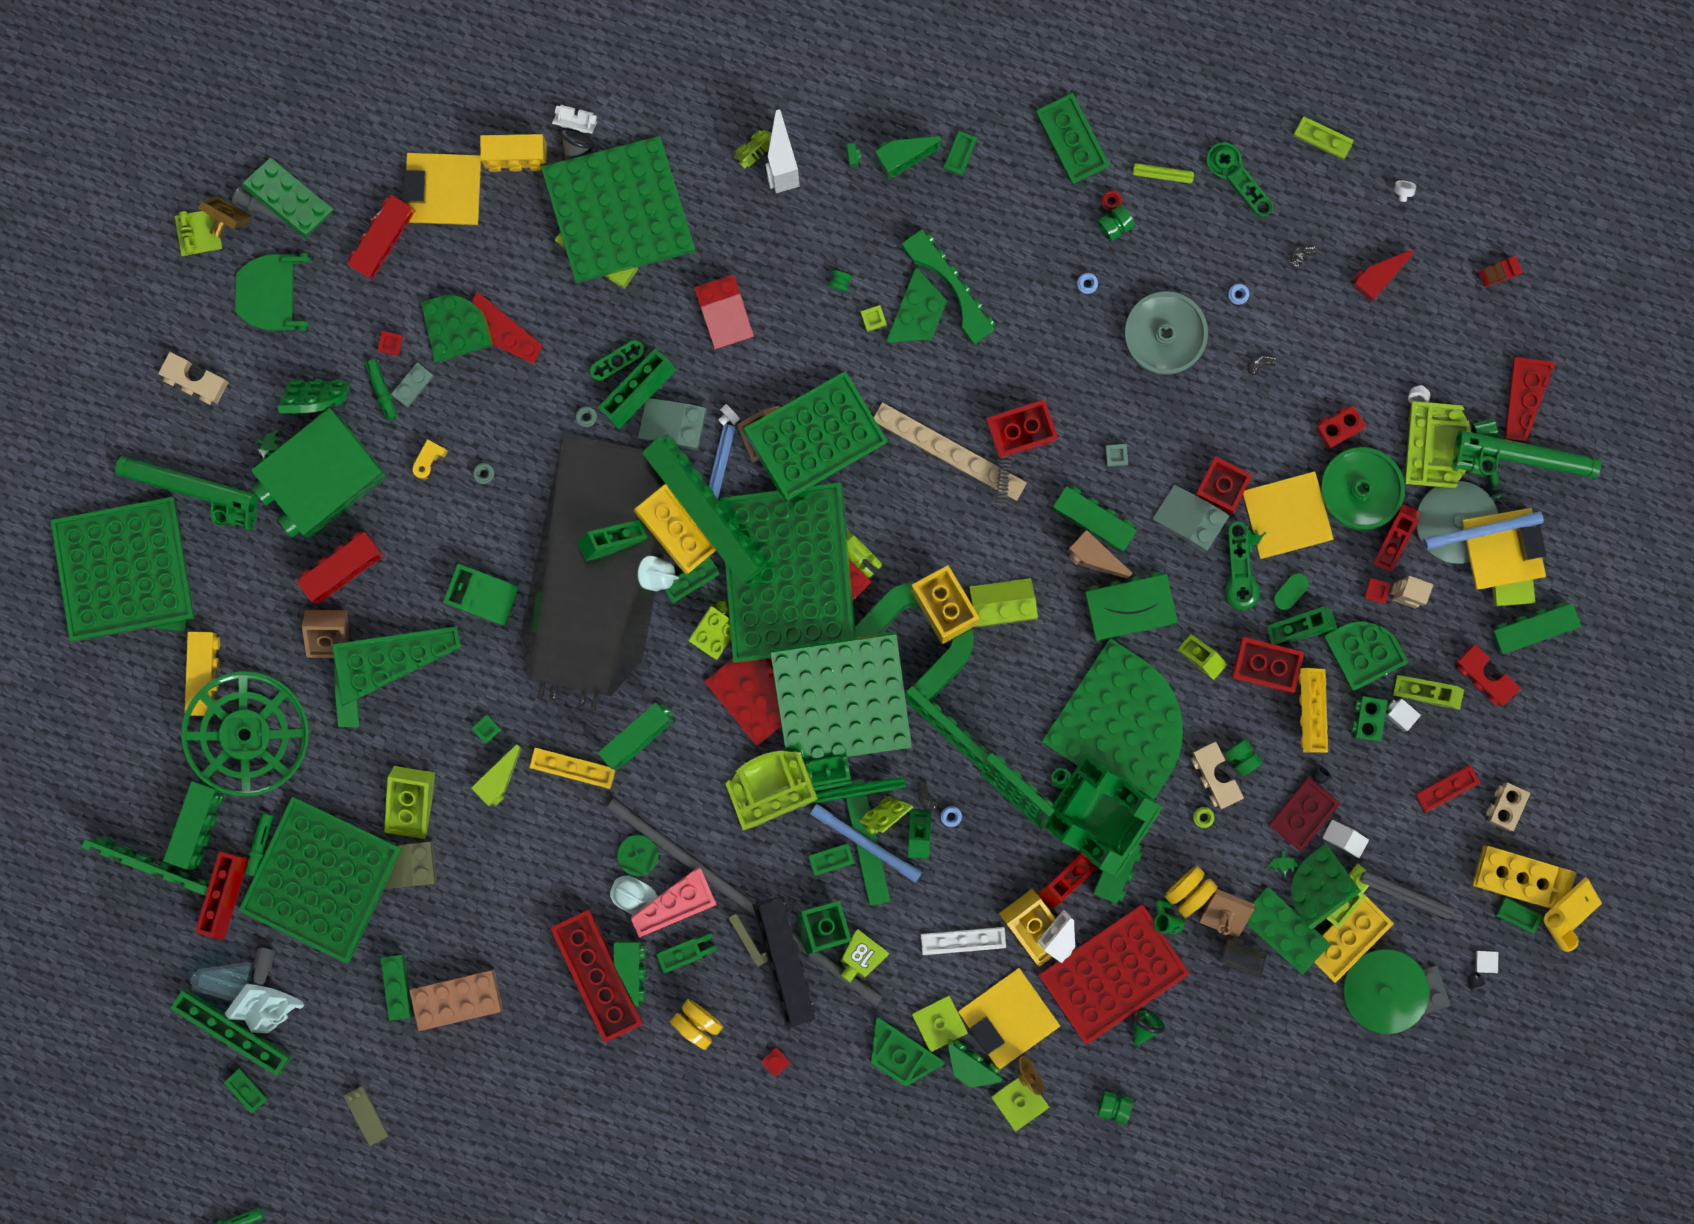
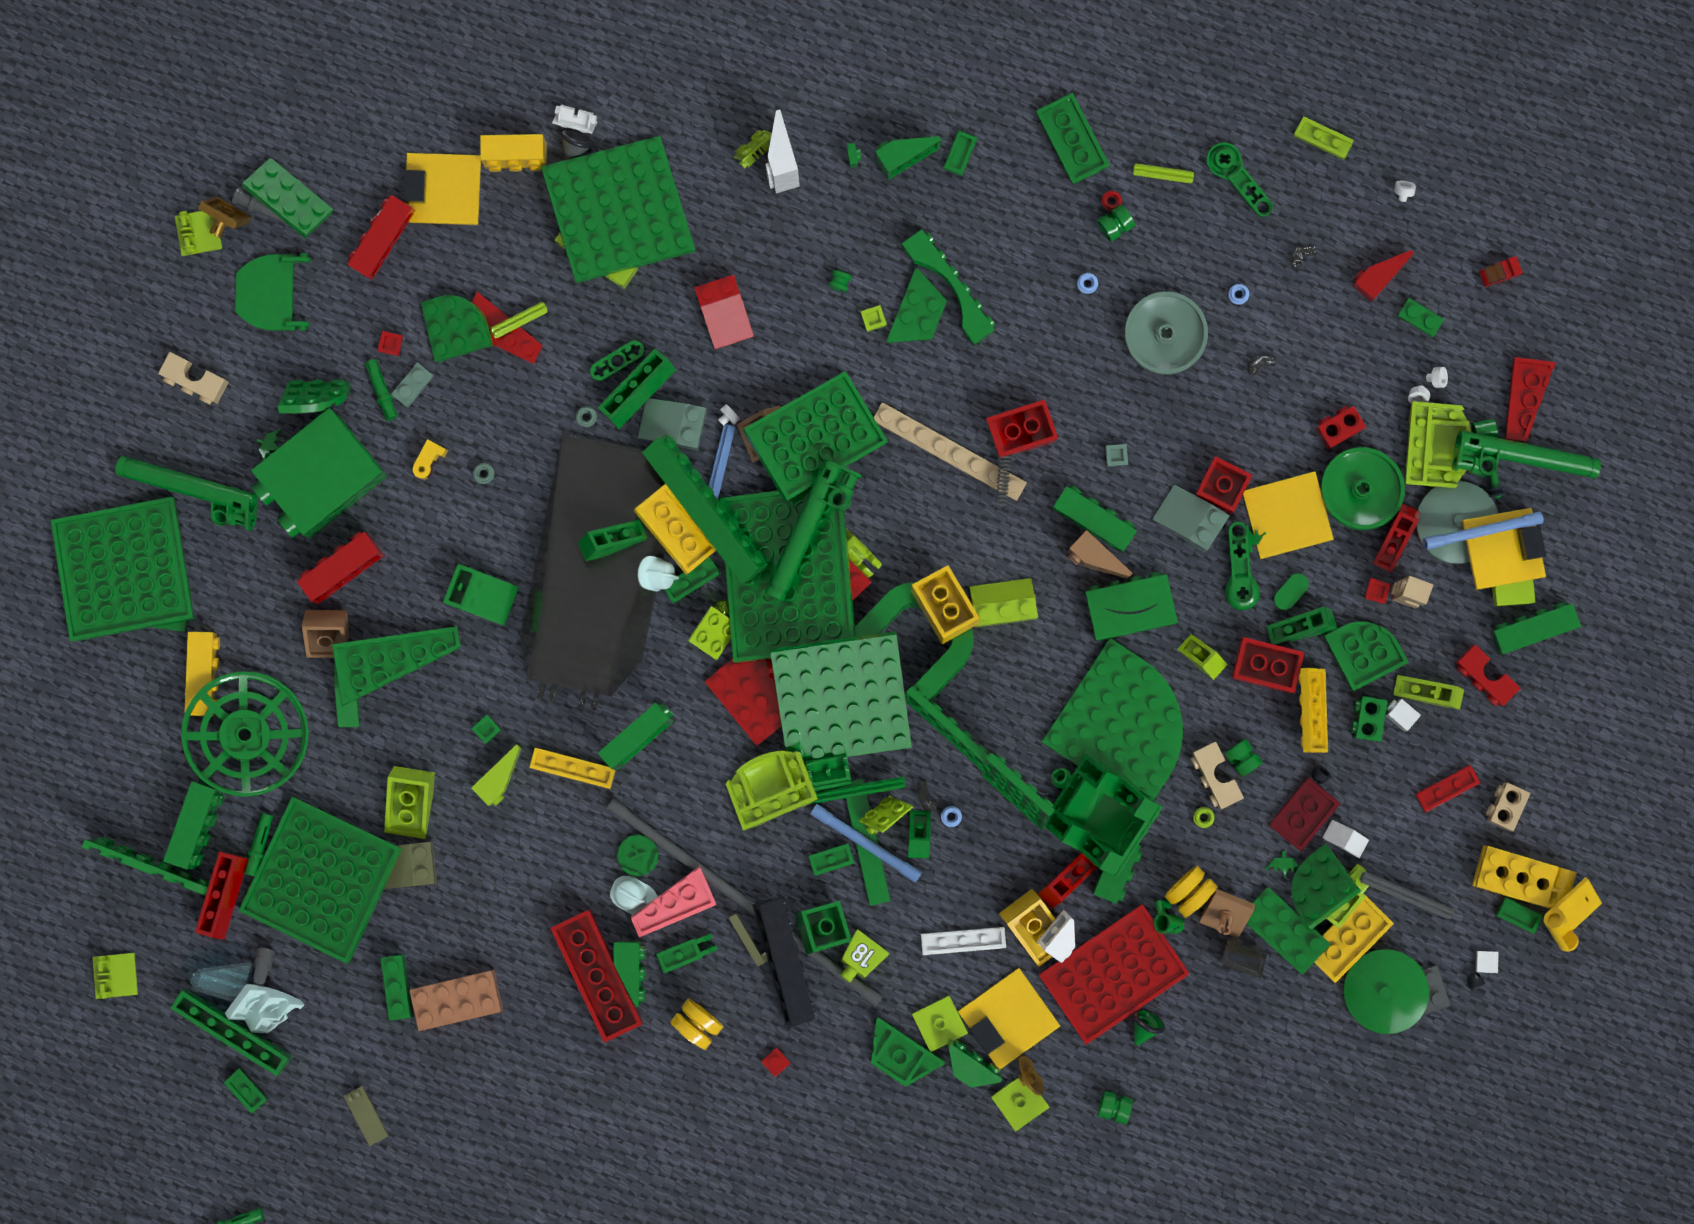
(115, 975): none -> lime hinge
(519, 319): none -> lime axle
(823, 494): none -> green piece
(1420, 317): none -> green plate
(1438, 377): none -> white tile

